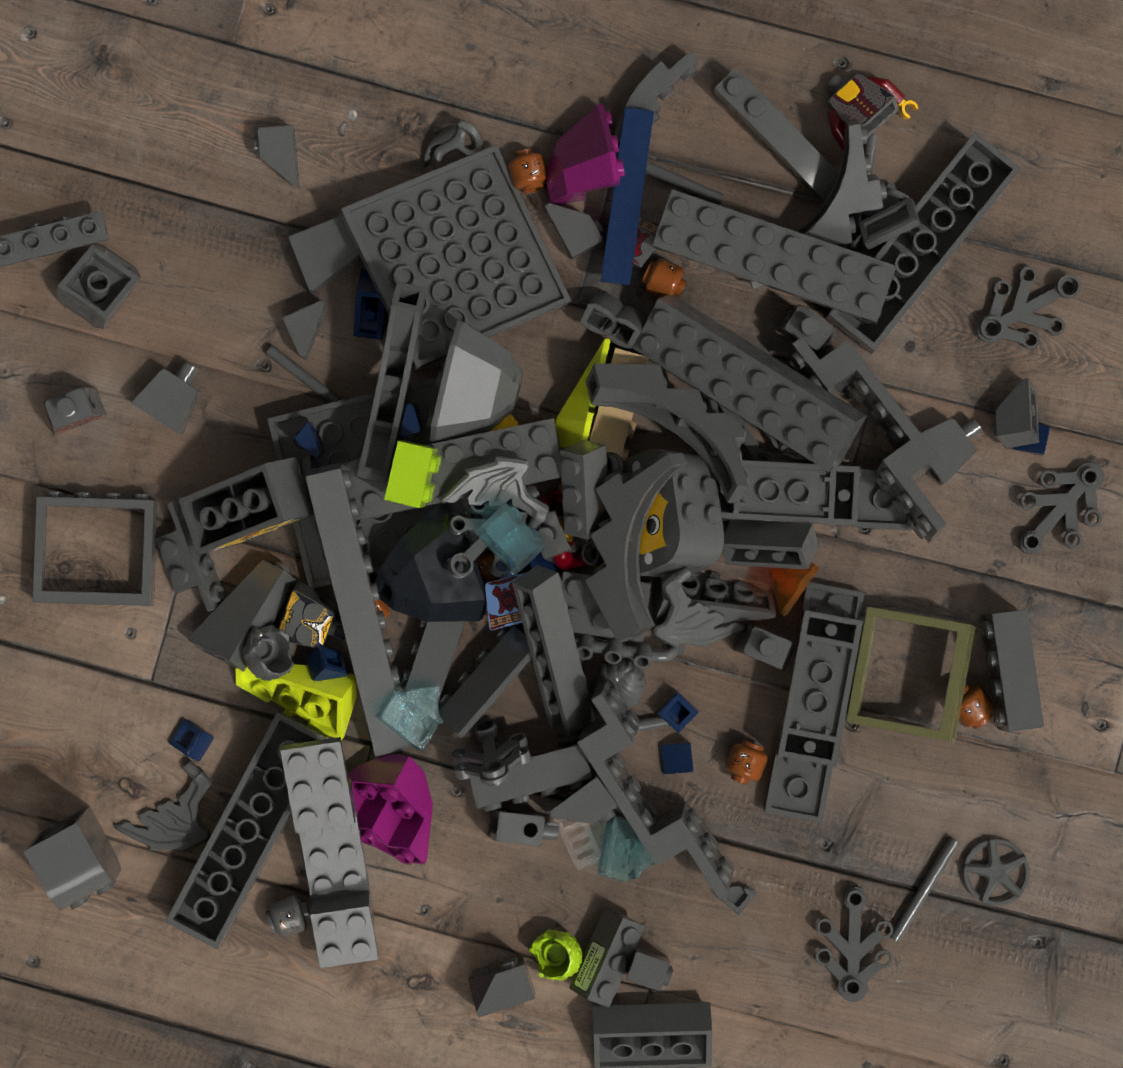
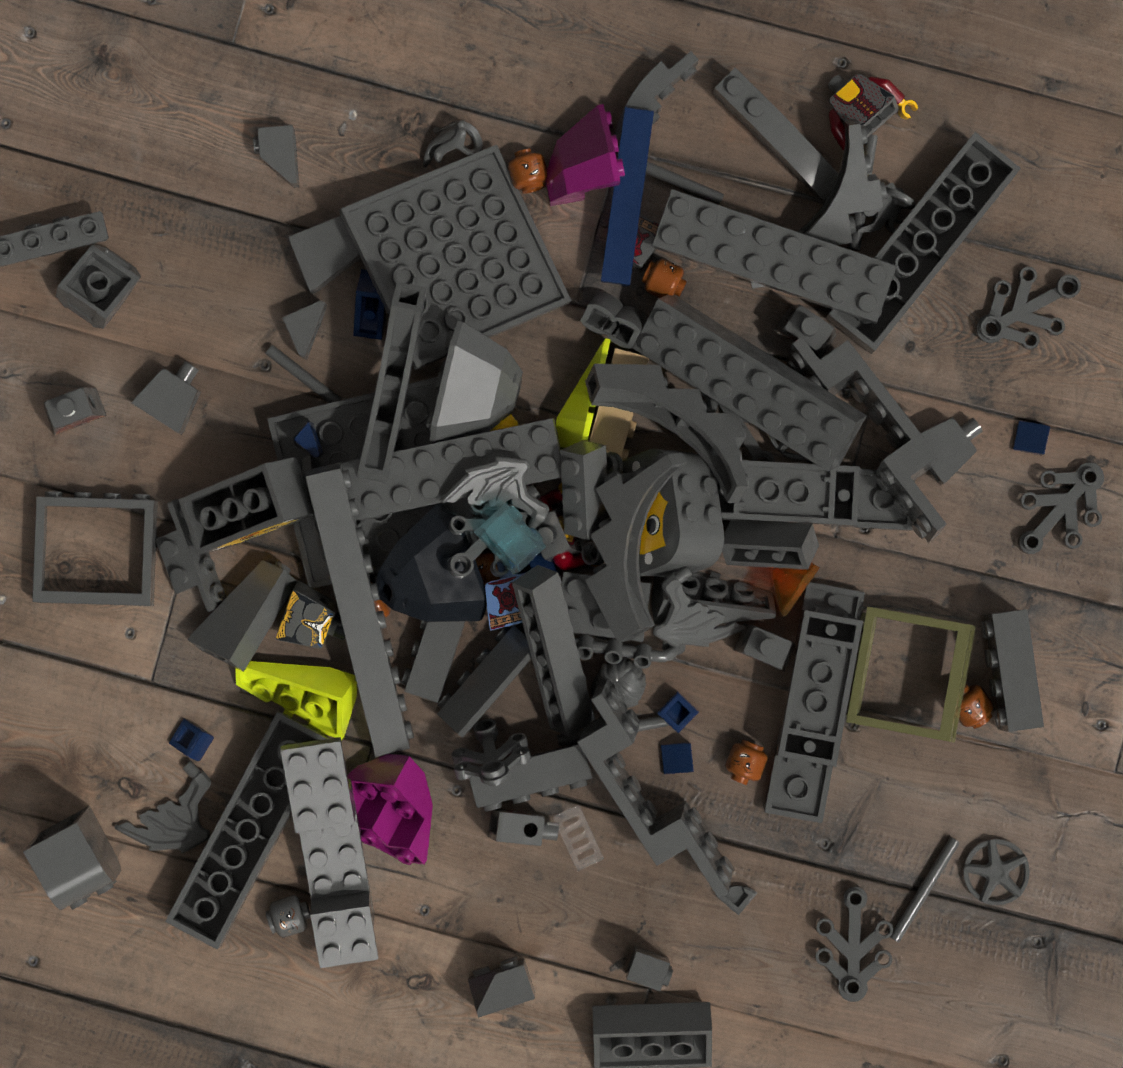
(268, 653): dark grey hair -> none
(326, 664): dark blue slope -> none
(411, 421): dark blue slope -> none
(412, 474): lime brick -> none
(412, 714): clear light blue slope -> none
(556, 954): lime hair -> none
(575, 230): dark grey slope -> none
(587, 805): dark grey slope -> none
(607, 957): dark grey brick -> none
(622, 852): clear light blue slope -> none
(889, 223): dark grey tile -> none
(1018, 417): dark grey slope -> none

